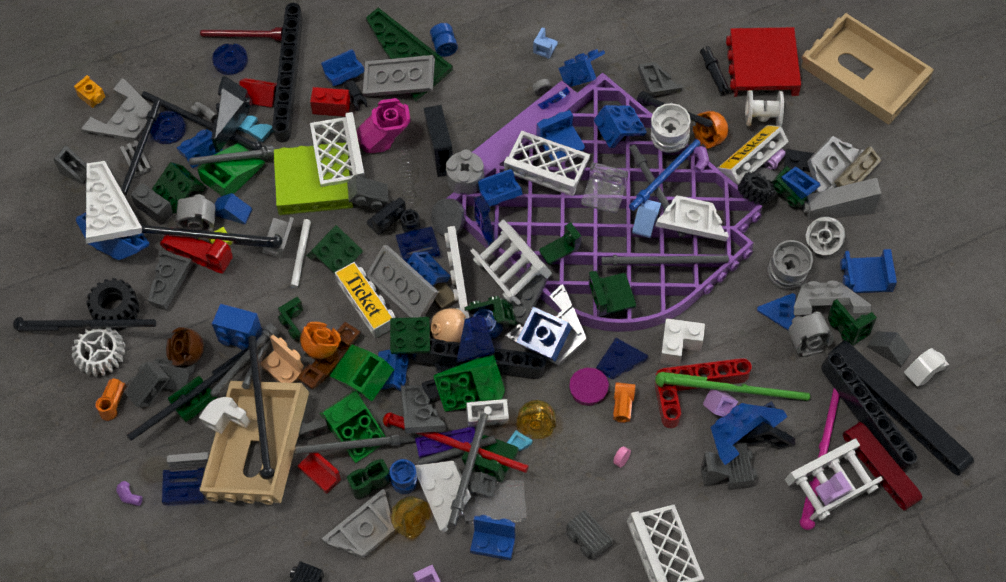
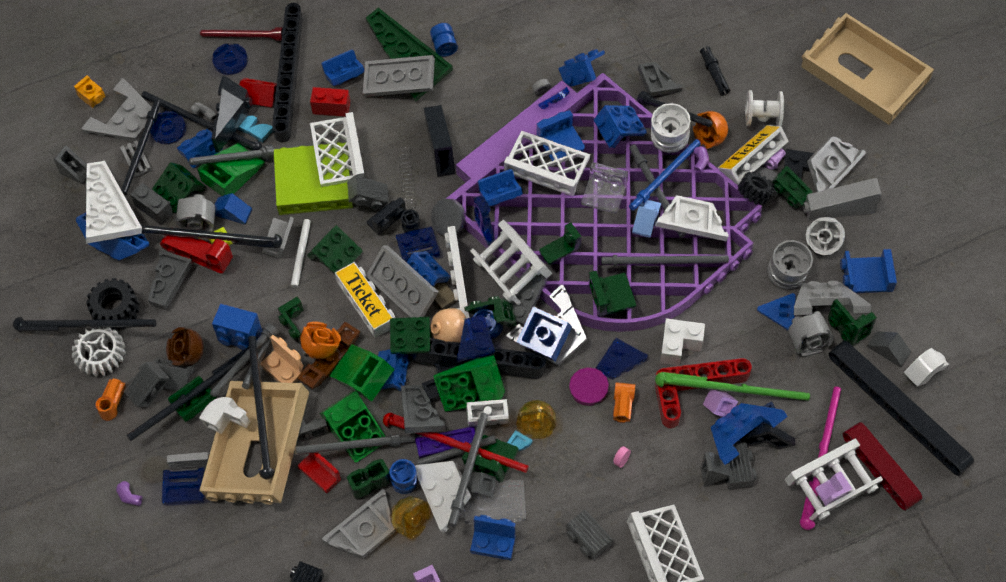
(355, 94): black bar -> none
(383, 126): dark pink brick -> none
(464, 172): light grey brick -> none
(543, 45): light blue panel -> none
(763, 59): red panel -> none
(800, 182): blue slope -> none
(859, 168): dark tan tile -> none
(868, 409): black beam -> none

